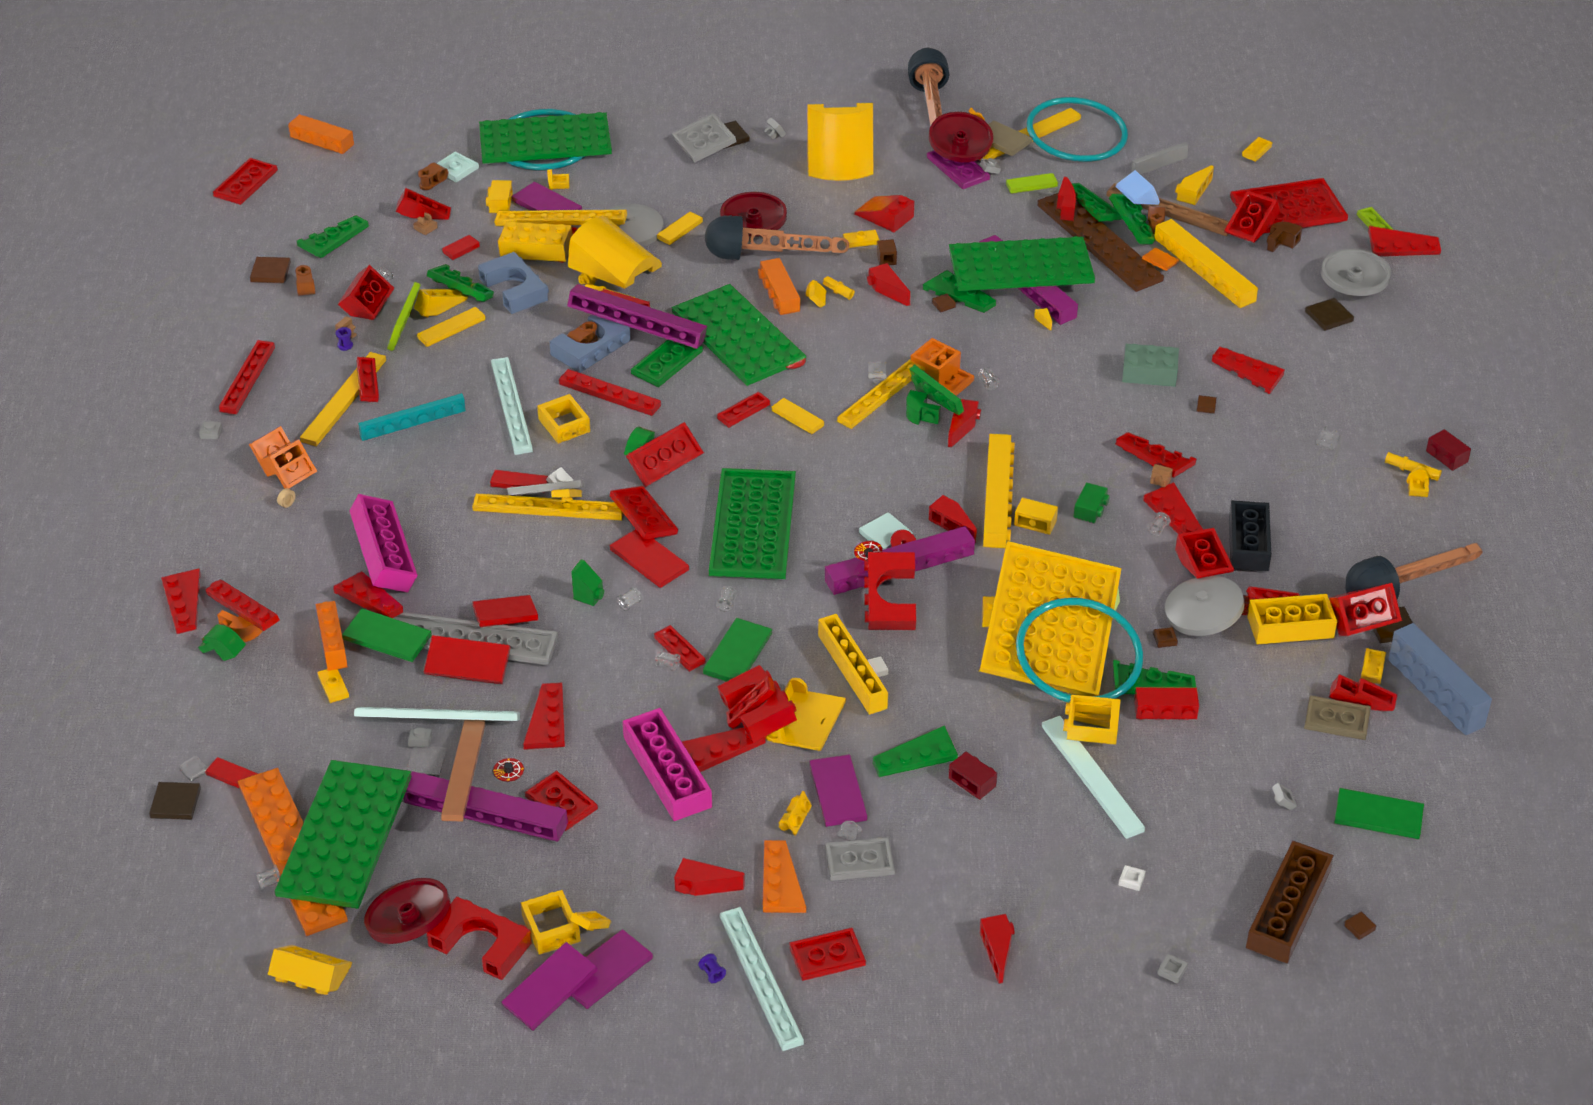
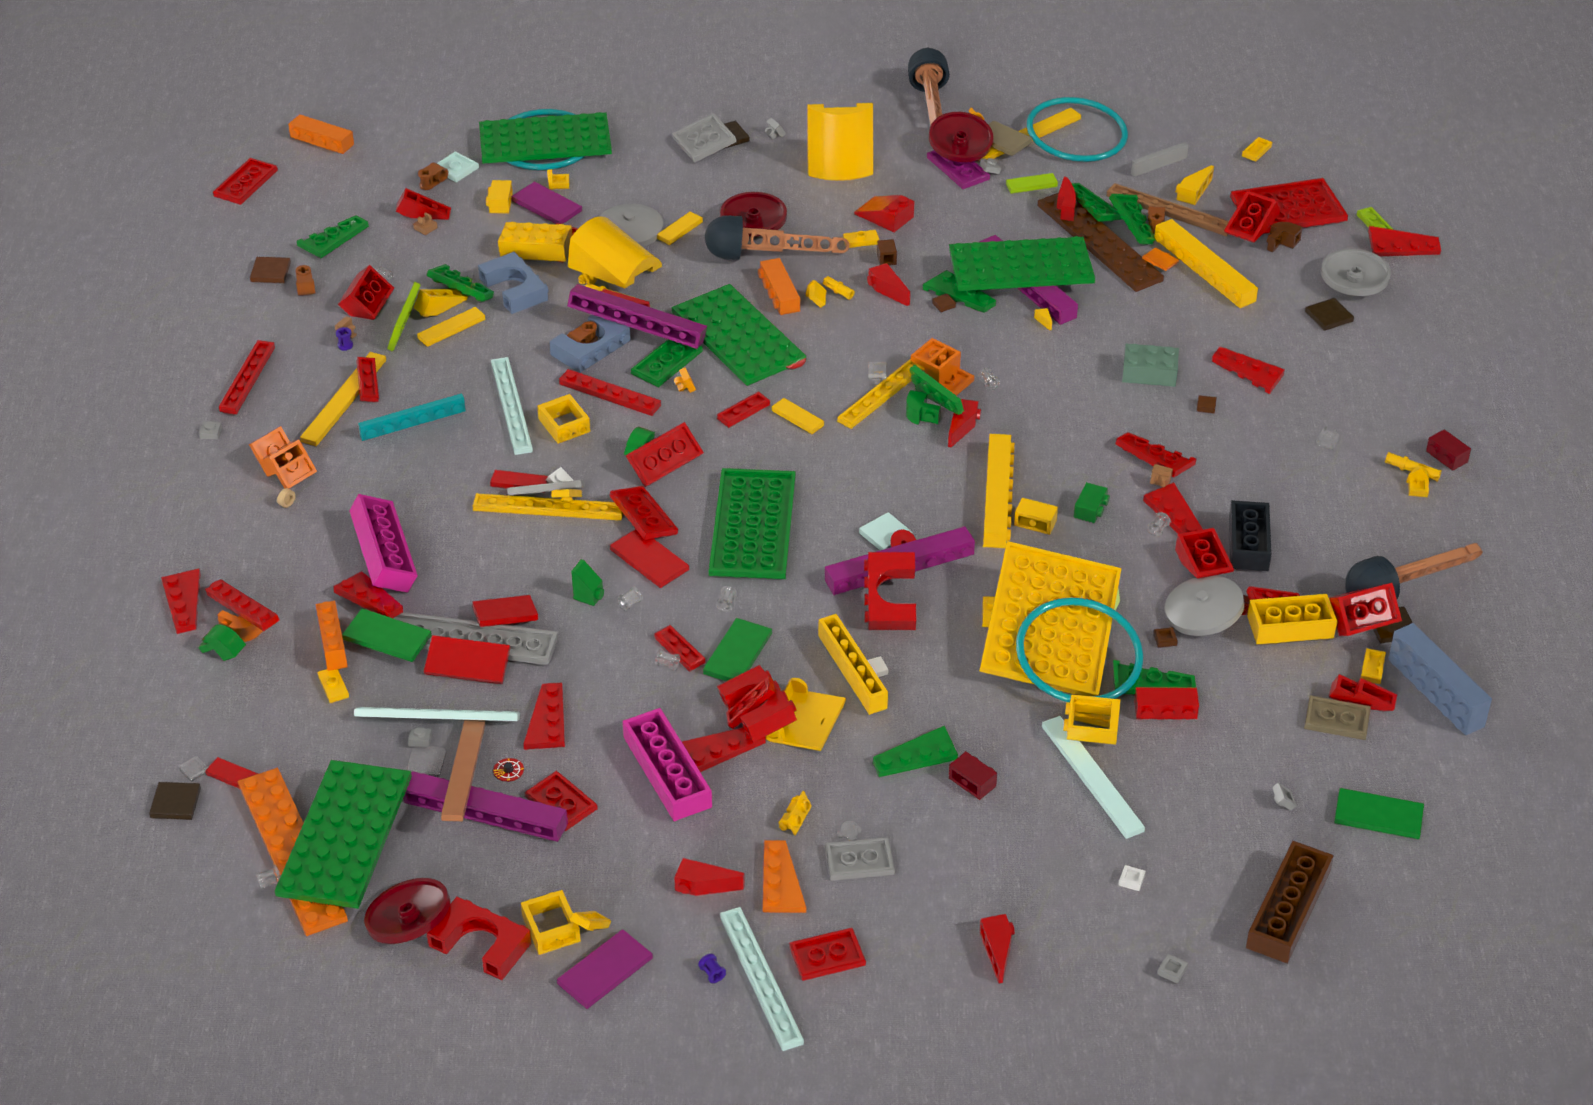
(308, 968): yellow slope -> none
(461, 247): red tile -> none
(549, 986): magenta tile -> none
(557, 217): yellow tile -> none
(685, 380): none -> light orange tile
(838, 790): magenta tile -> none
(862, 549): red piece -> none
(950, 515): red slope -> none
(1138, 189): light blue slope -> none
(1360, 925): reddish brown tile -> none

